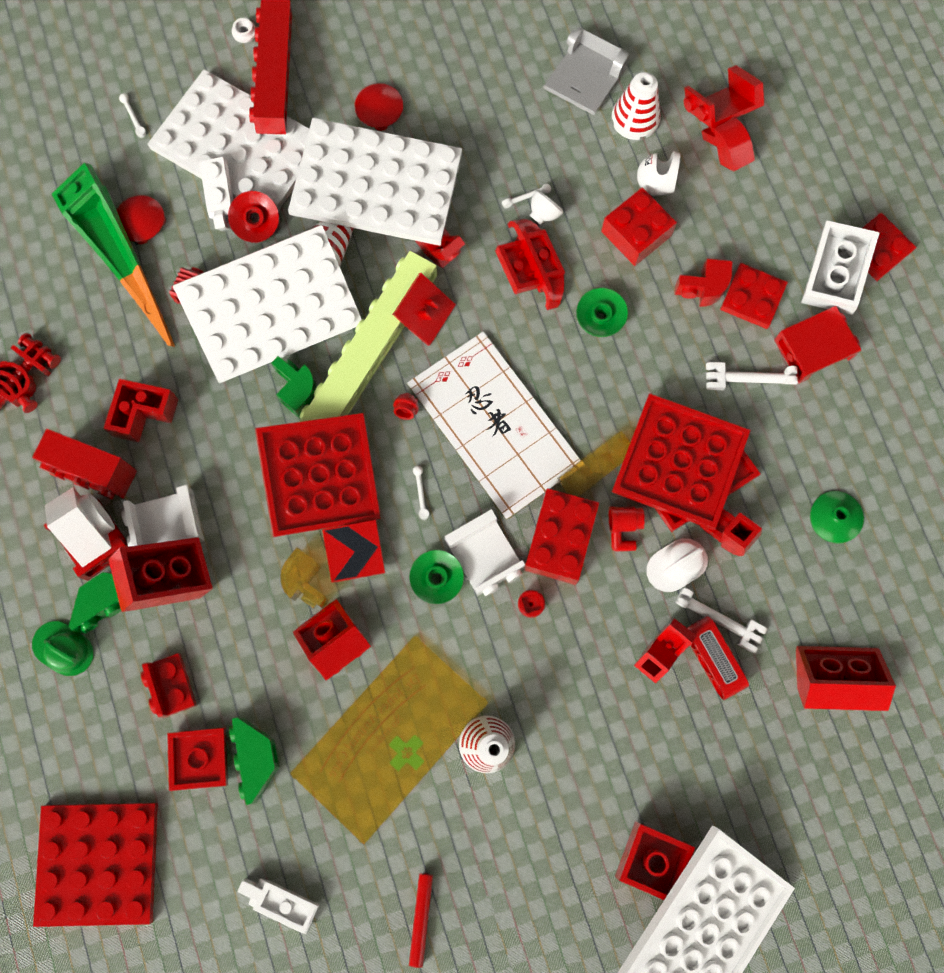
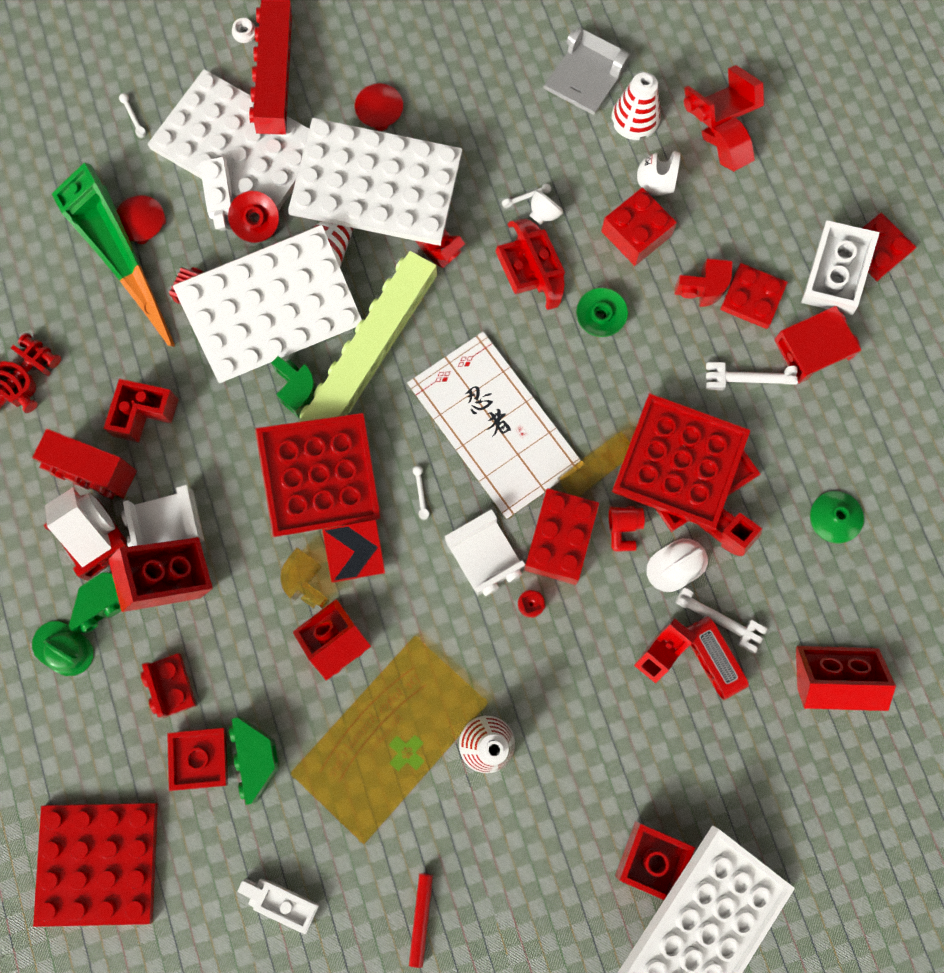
(406, 406): red plate -> none
(424, 309): red piece -> none
(434, 563): green dish -> none

